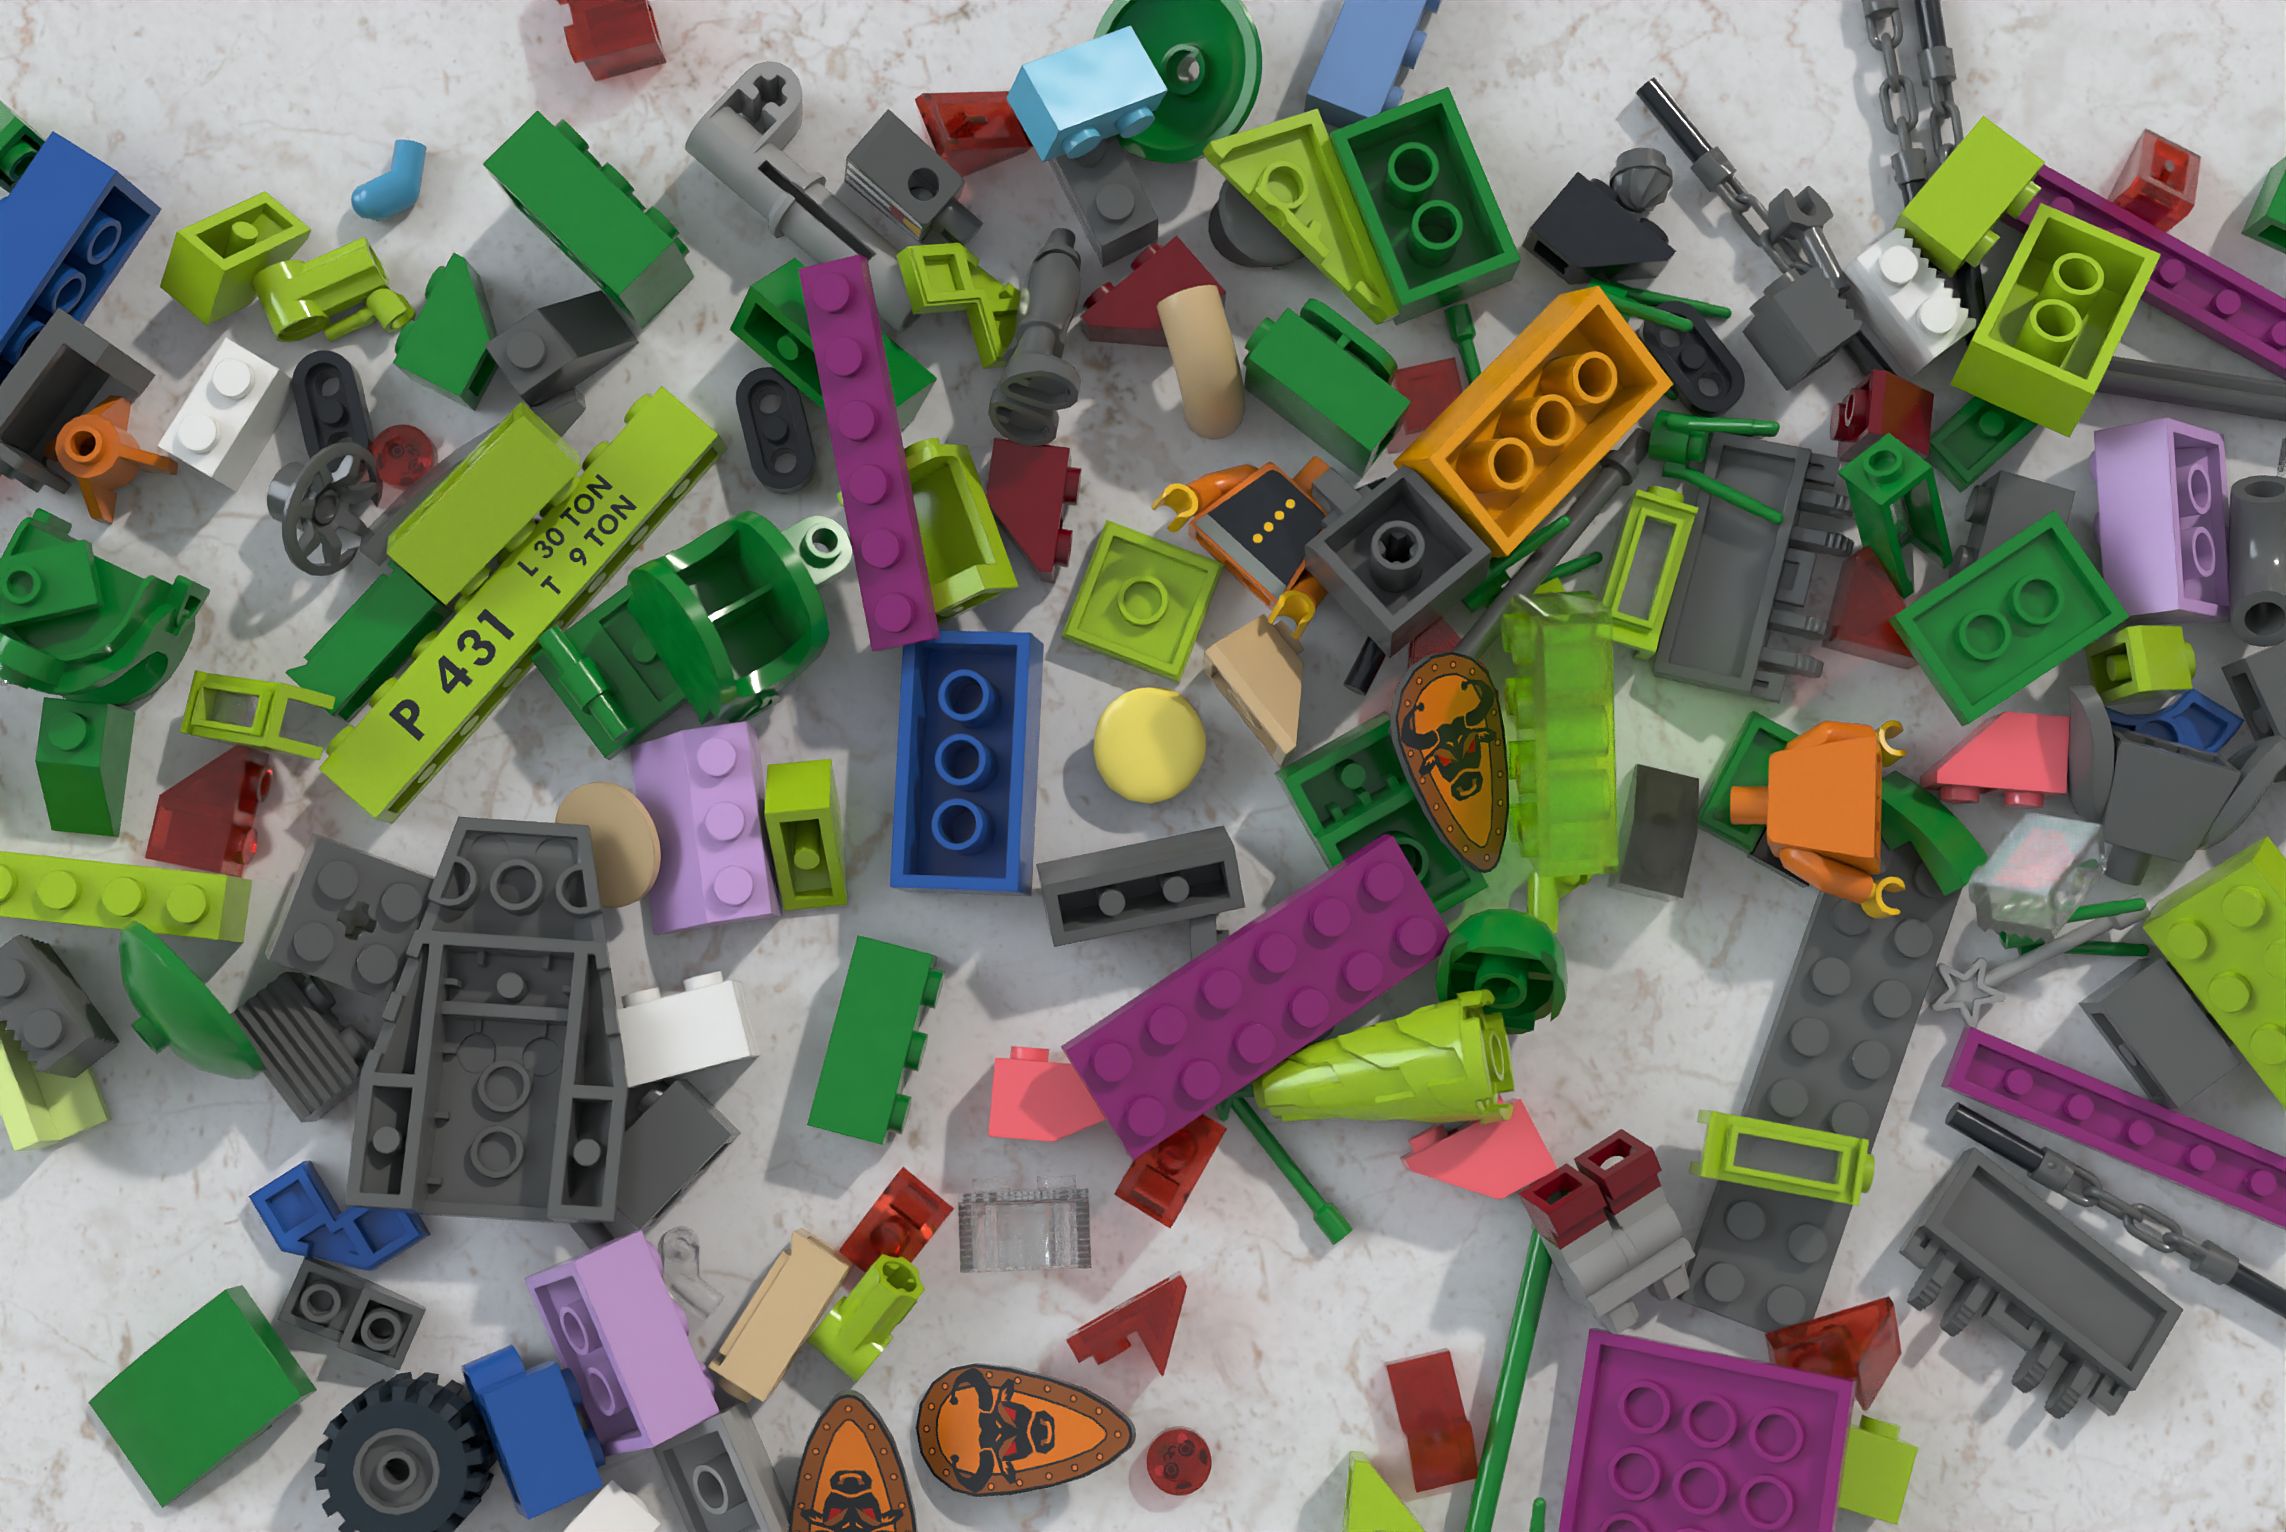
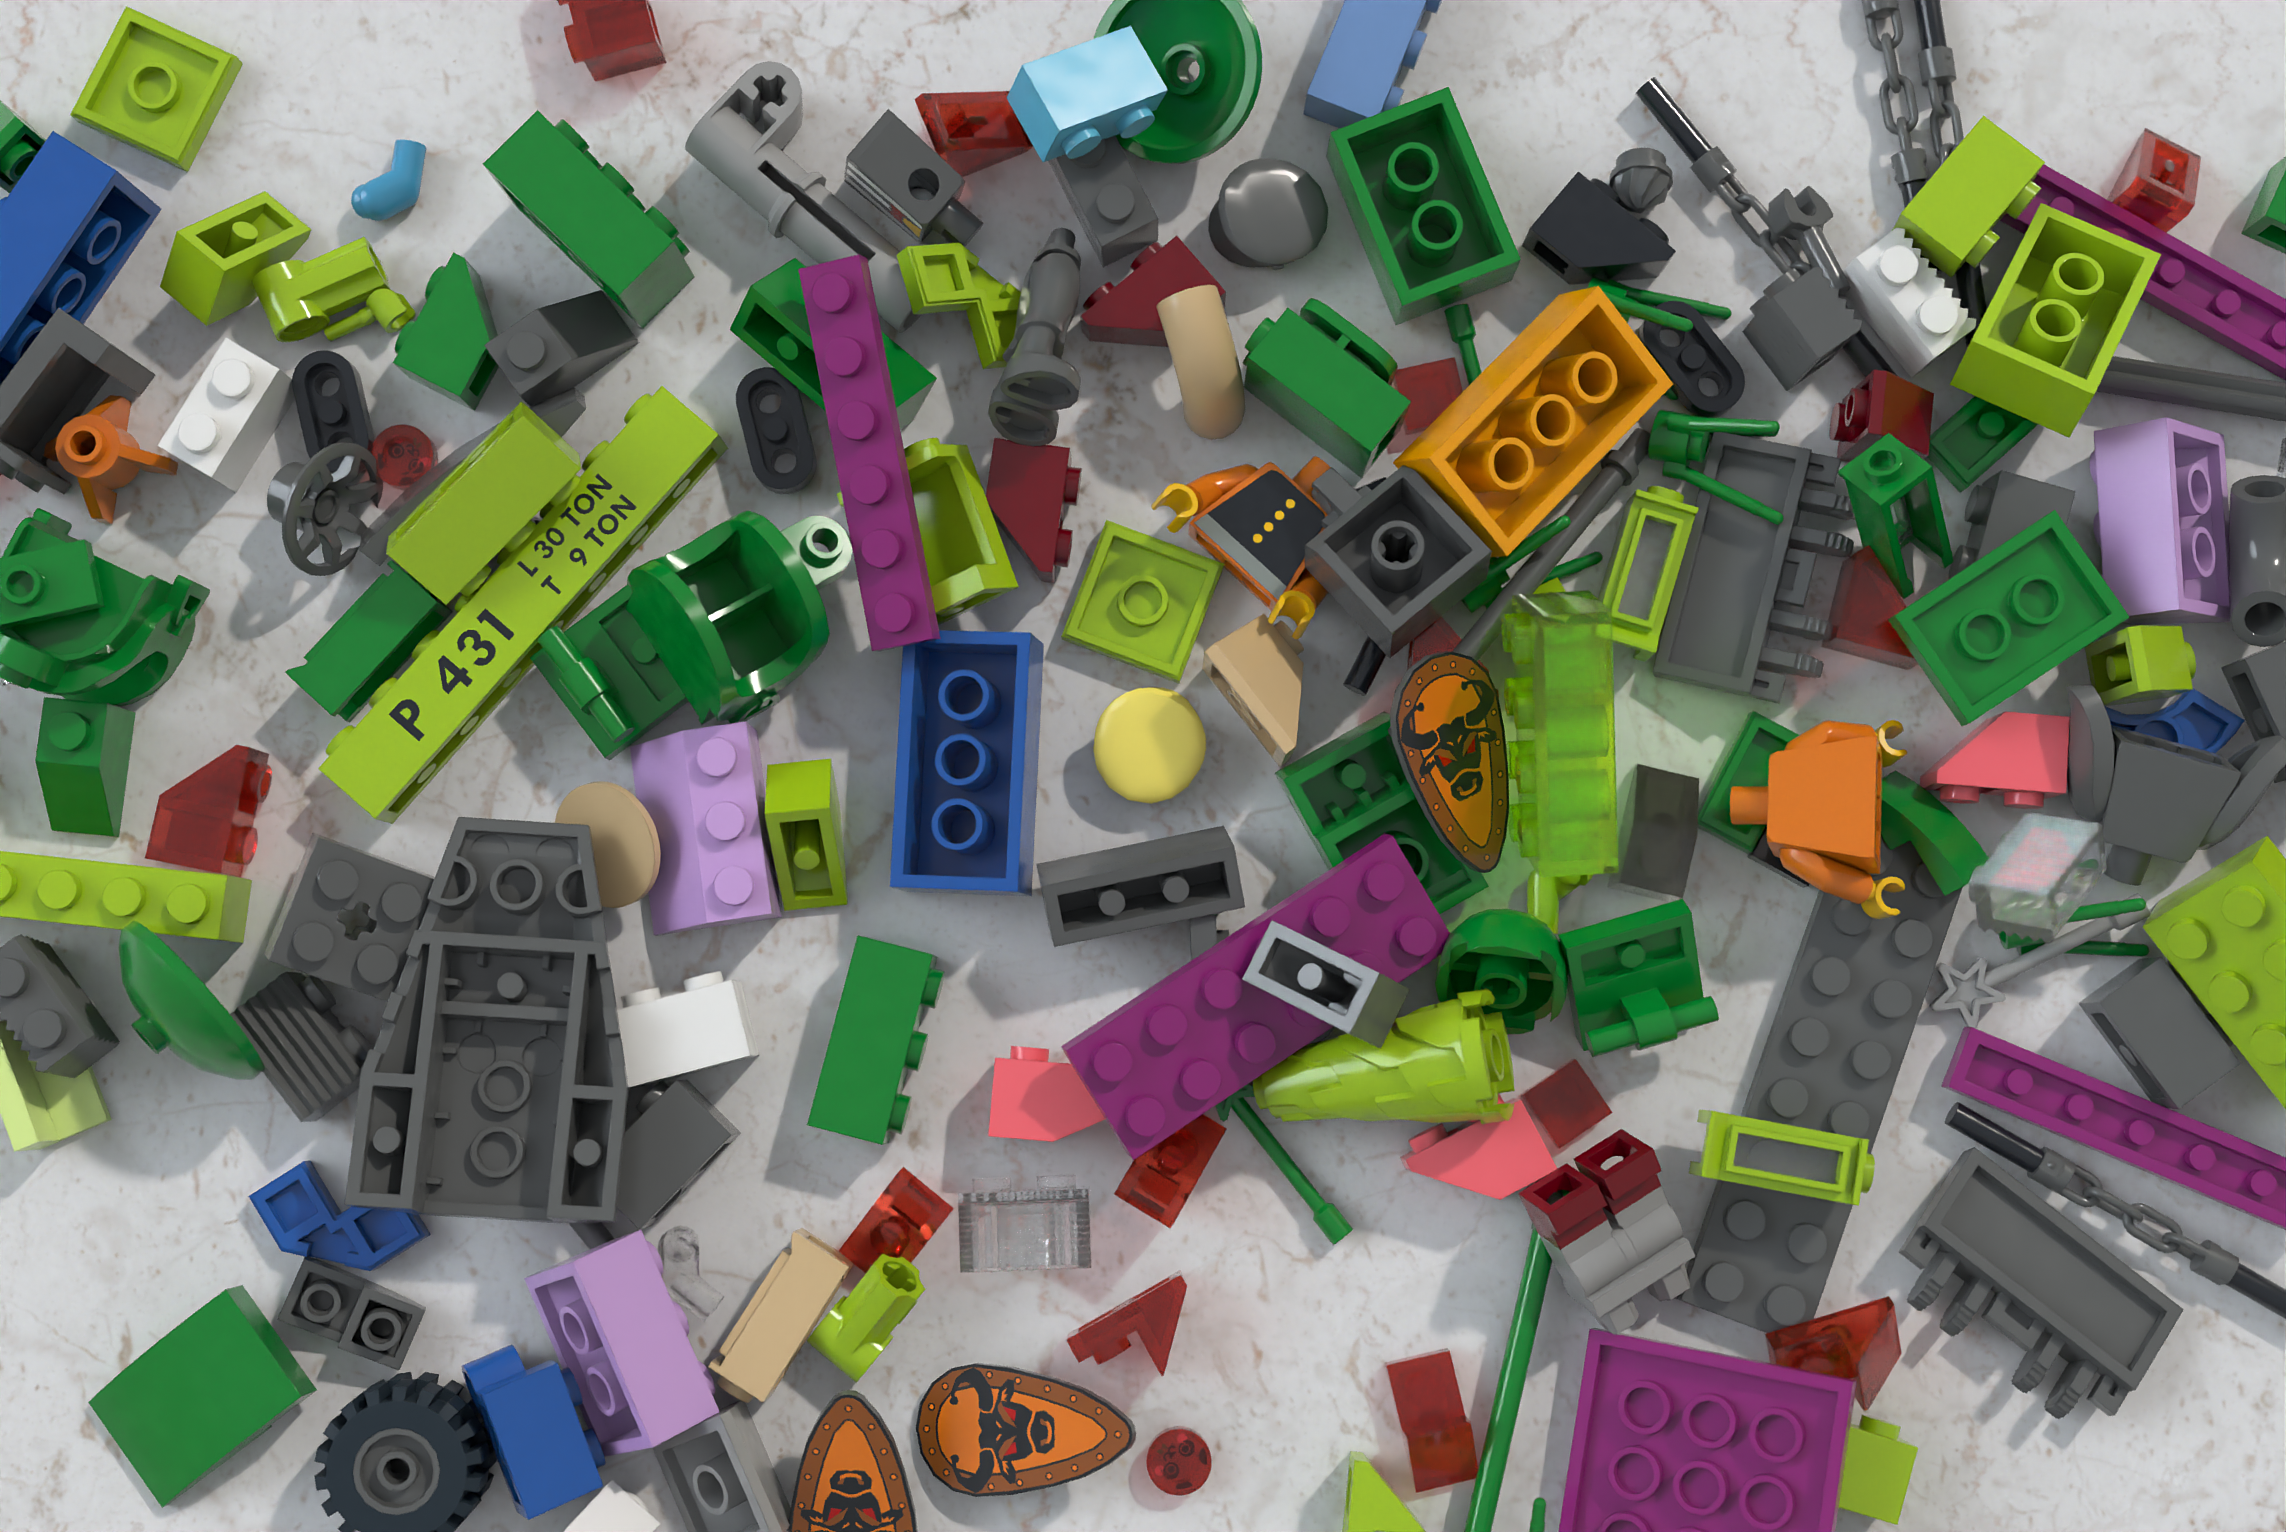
(156, 89): none -> lime tile
(247, 712): lime window -> none
(1301, 189): lime wing -> none
(1326, 984): none -> dark grey slope
(1566, 1103): none -> clear red tile
(1635, 980): none -> green plate

